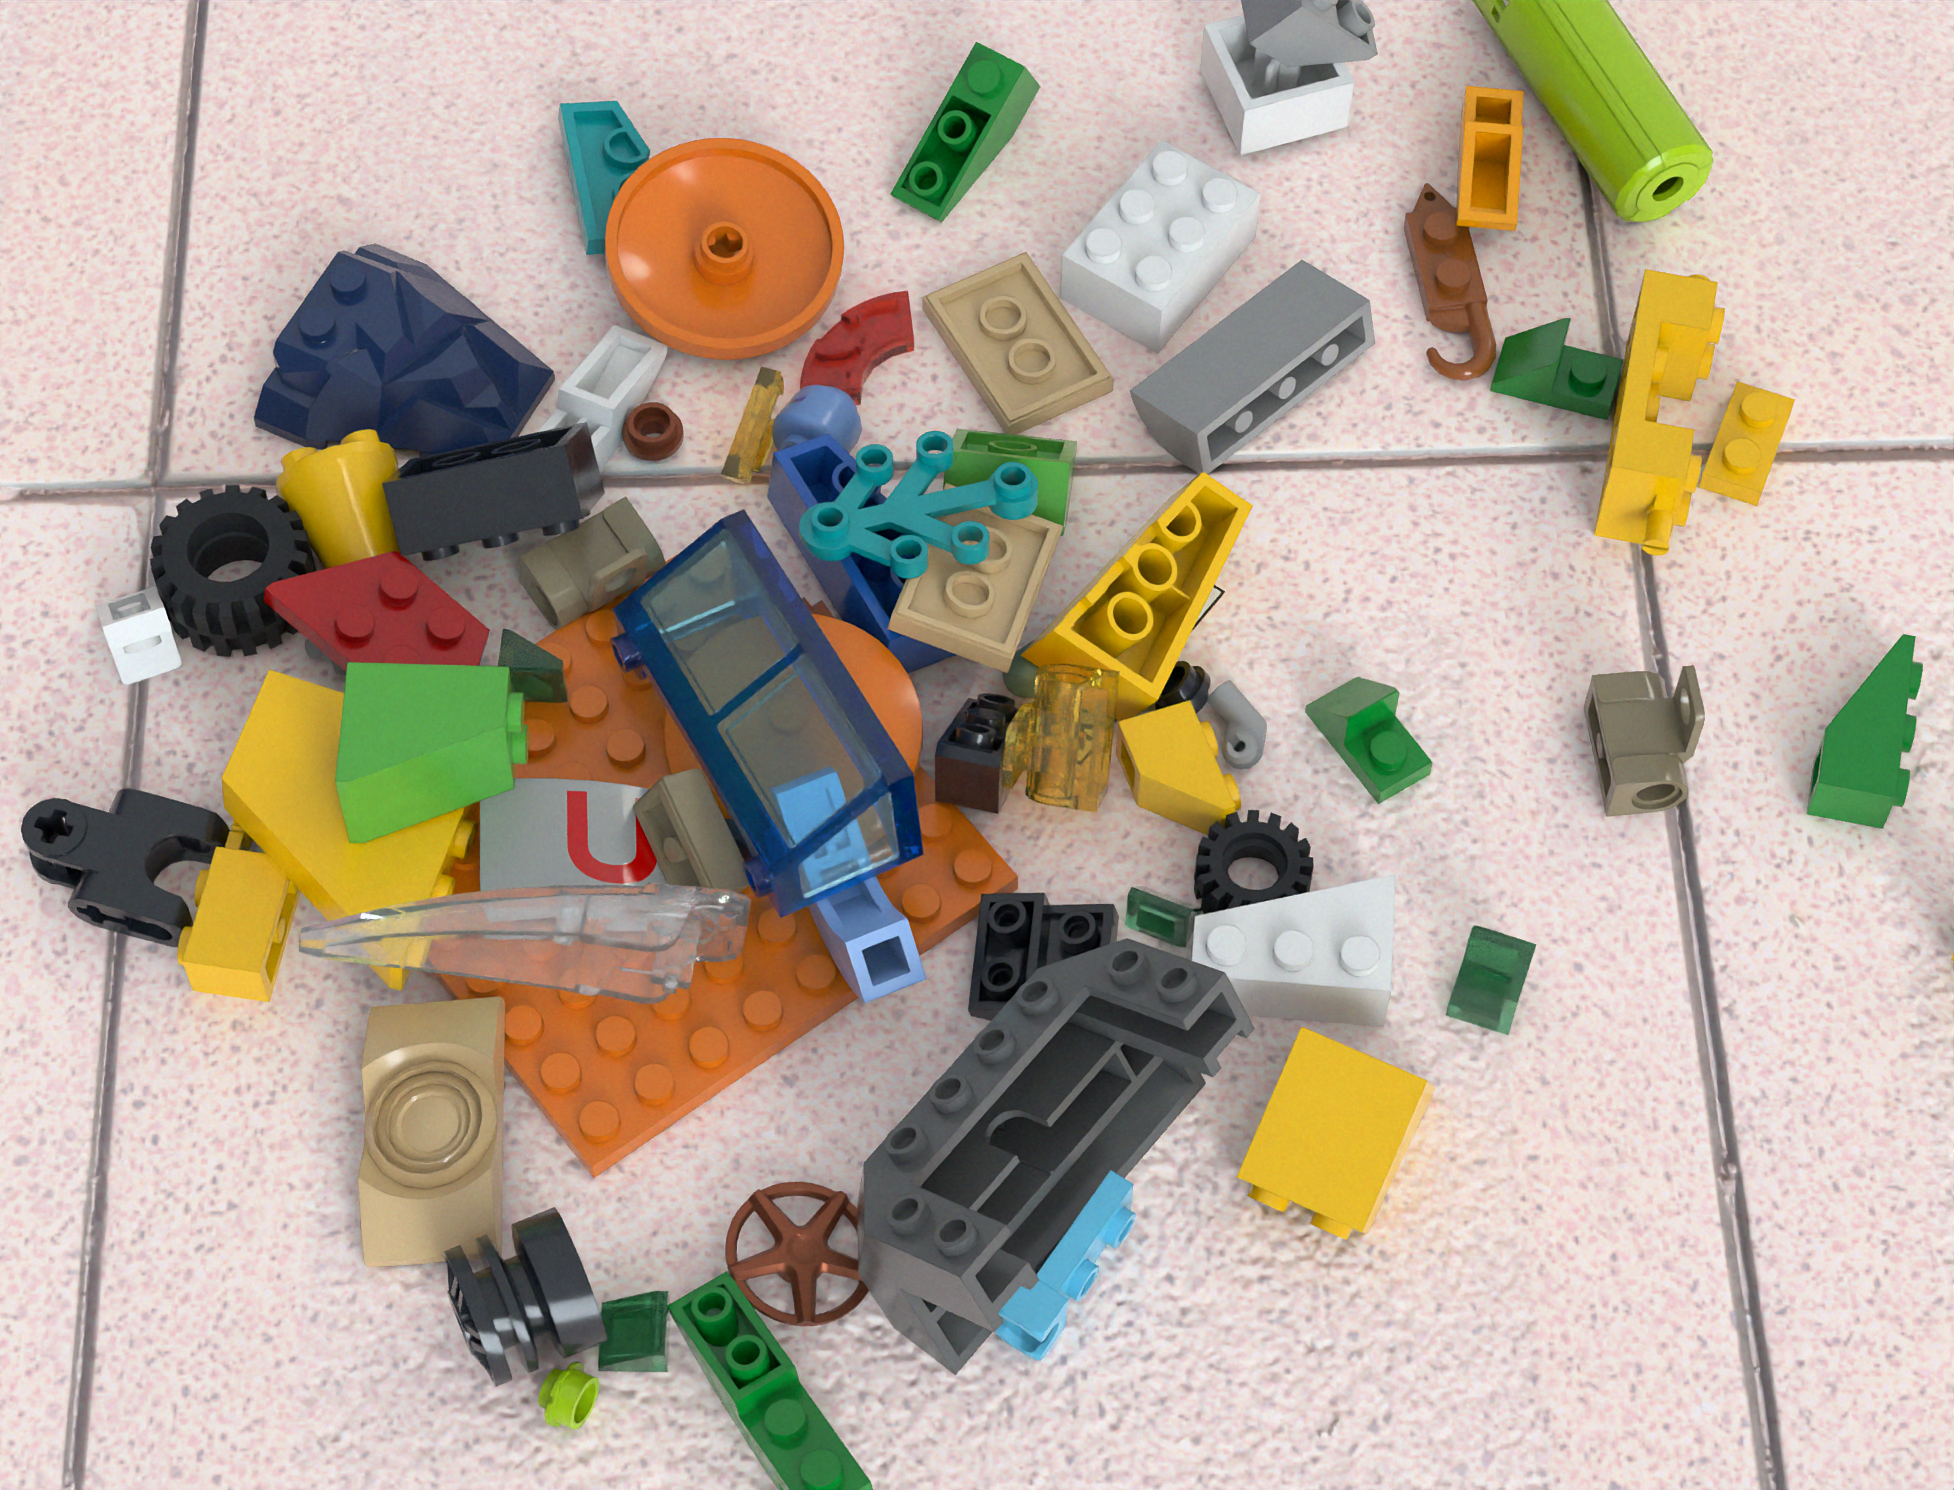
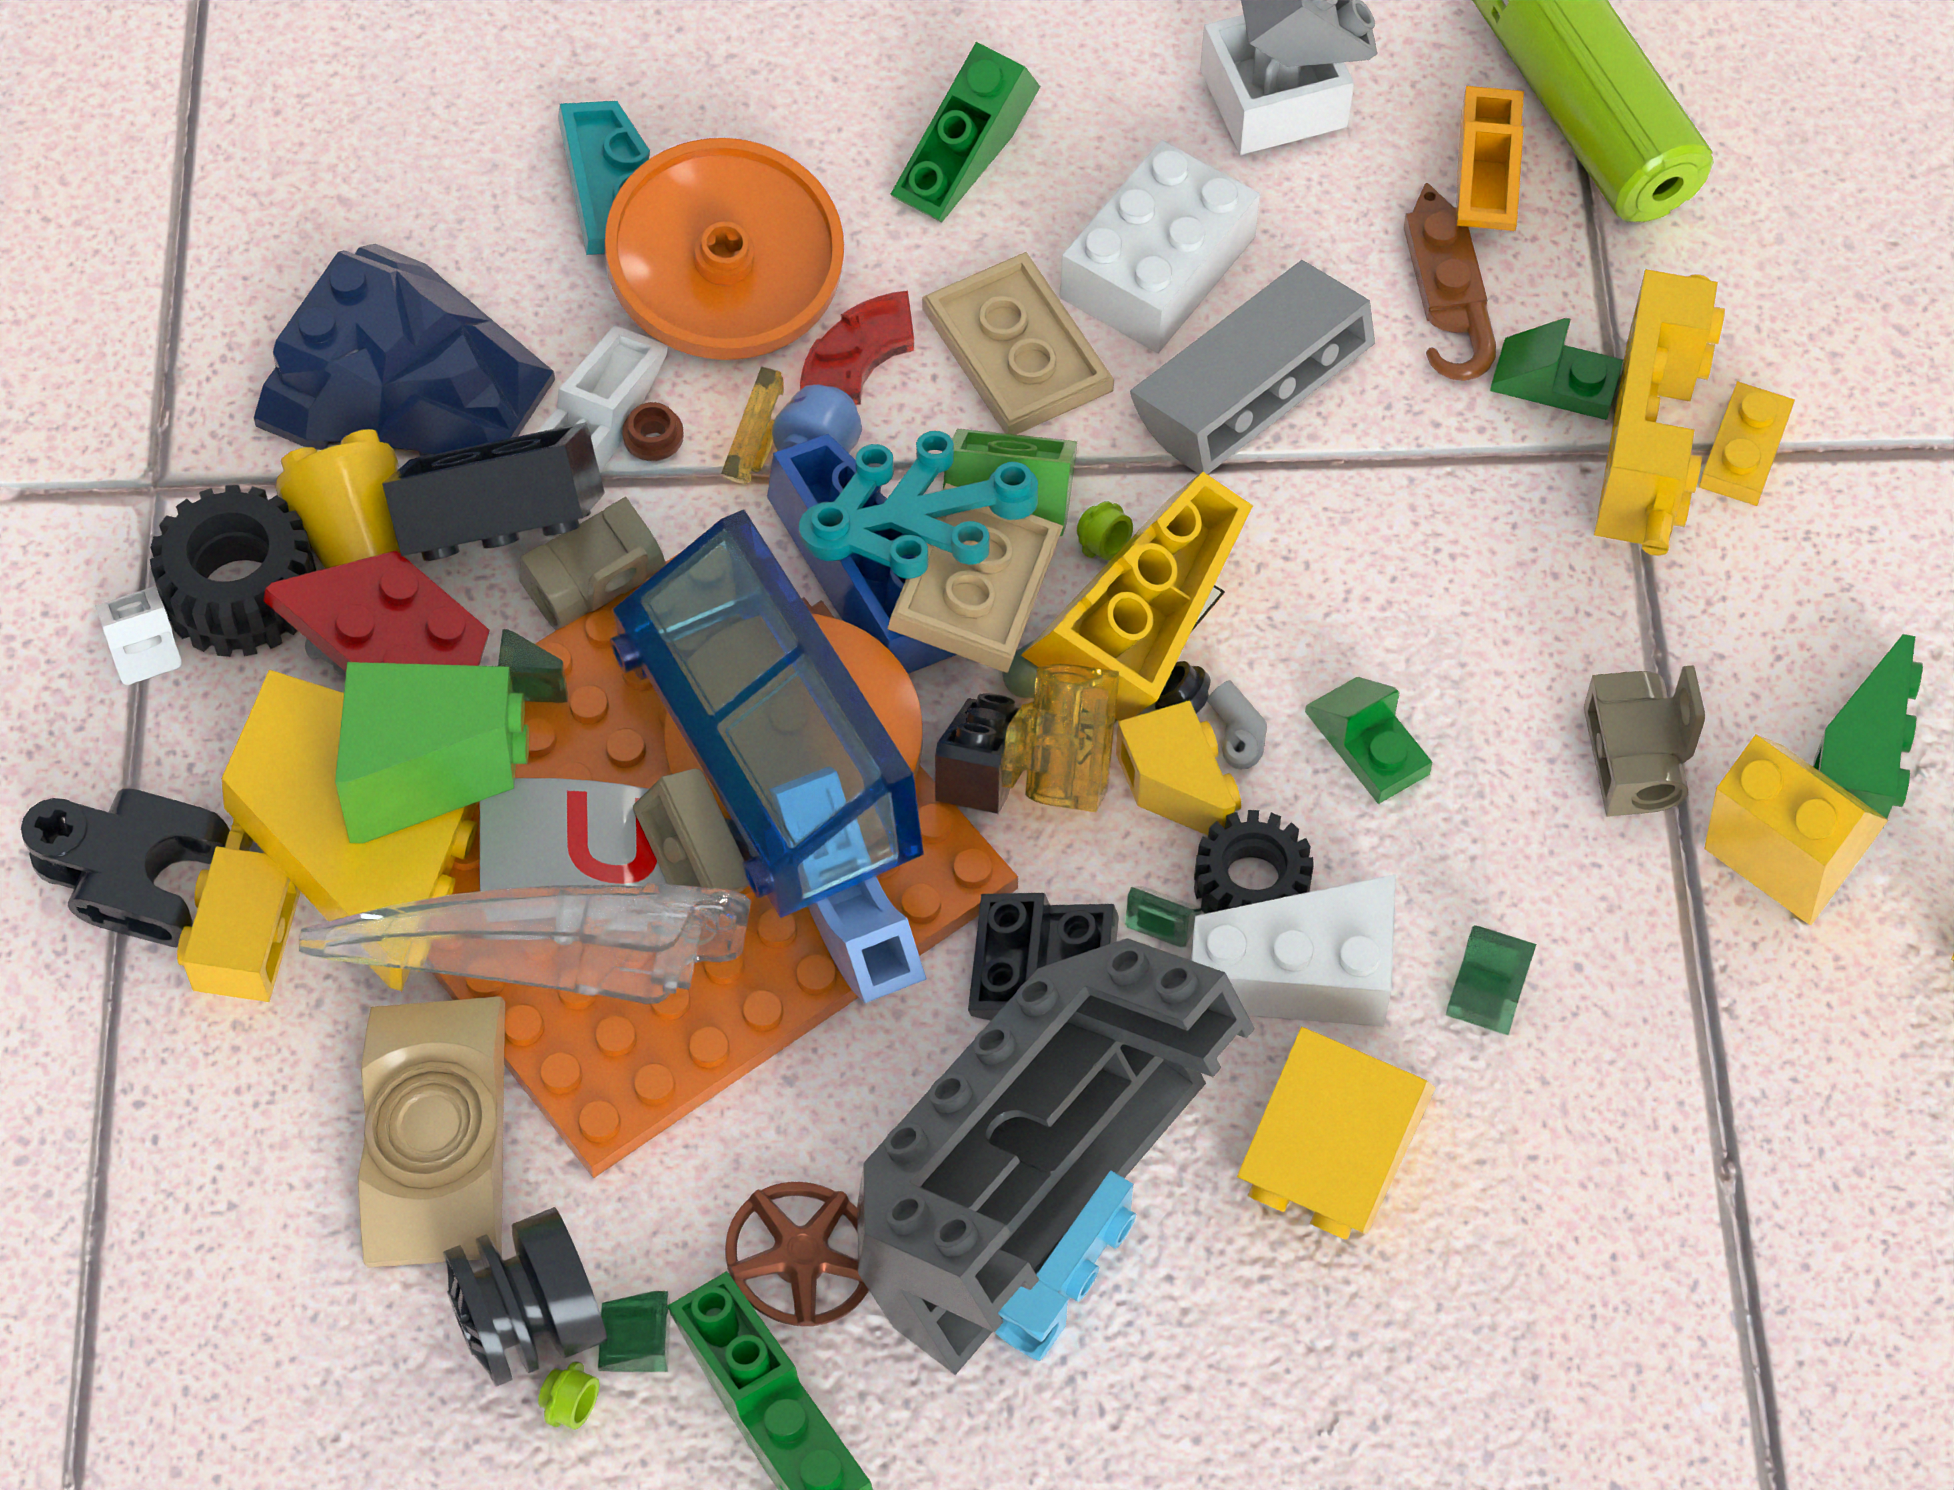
(1104, 530): none -> lime plate
(1788, 827): none -> yellow slope

